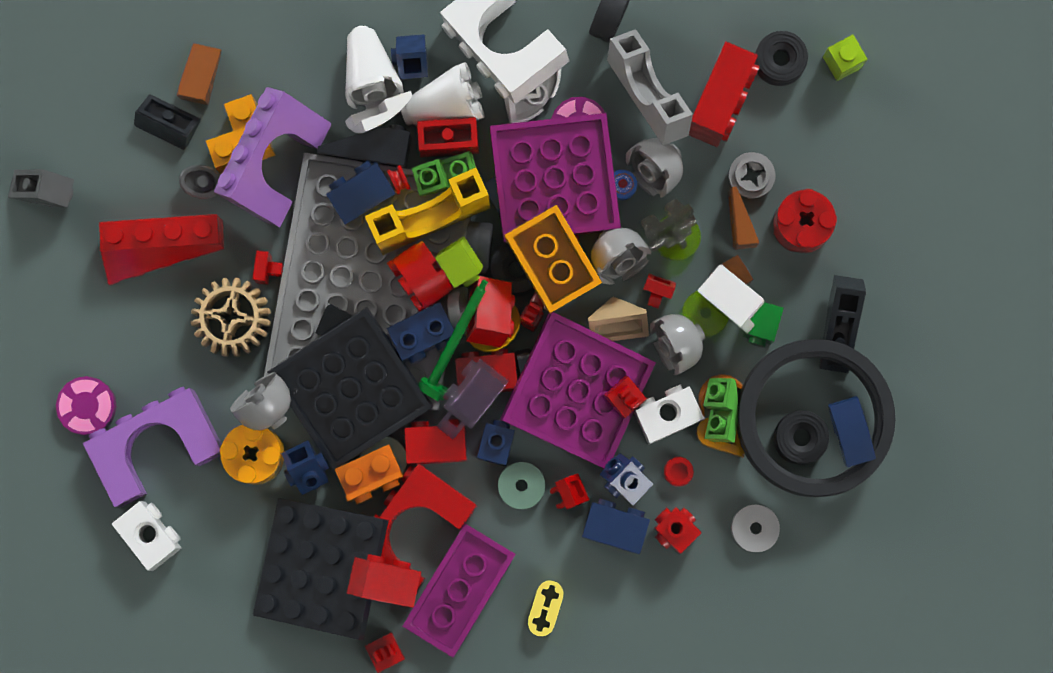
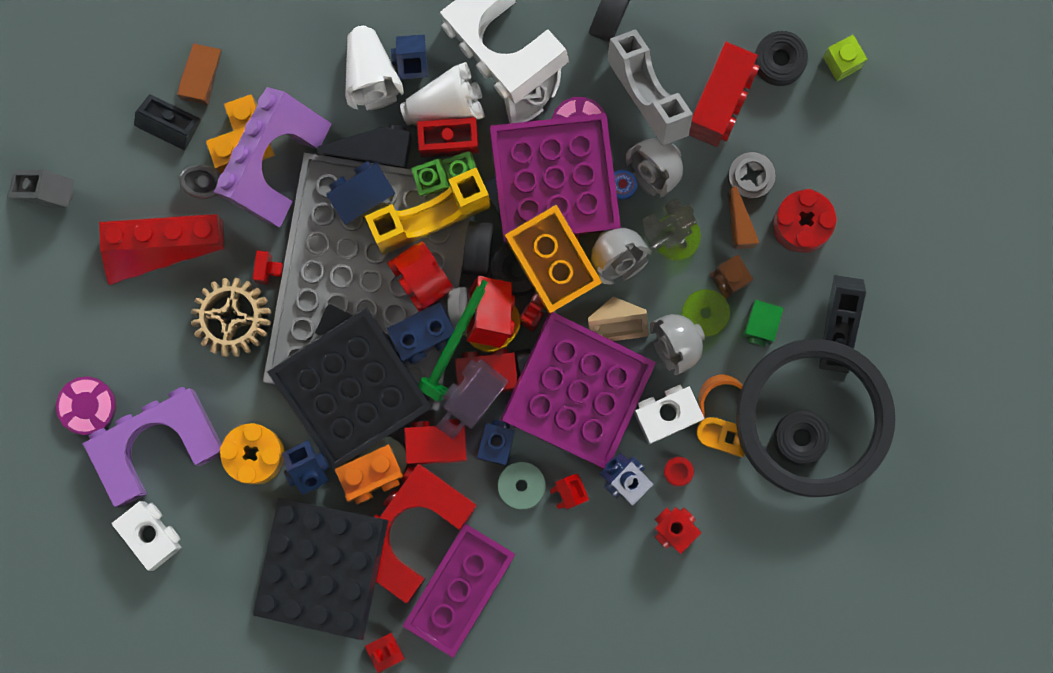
(263, 404): light grey cylinder -> none
(376, 116): white brick -> none
(384, 582): red brick -> none
(398, 179): red bush -> none
(460, 263): lime brick -> none
(538, 605): light yellow beam -> none
(616, 527): dark blue brick -> none
(625, 397): red tile -> none
(658, 287): red tile -> none
(723, 402): bright green slope -> none
(731, 297): white panel -> none
(755, 542): light grey piece -> none
(852, 431): dark blue slope -> none

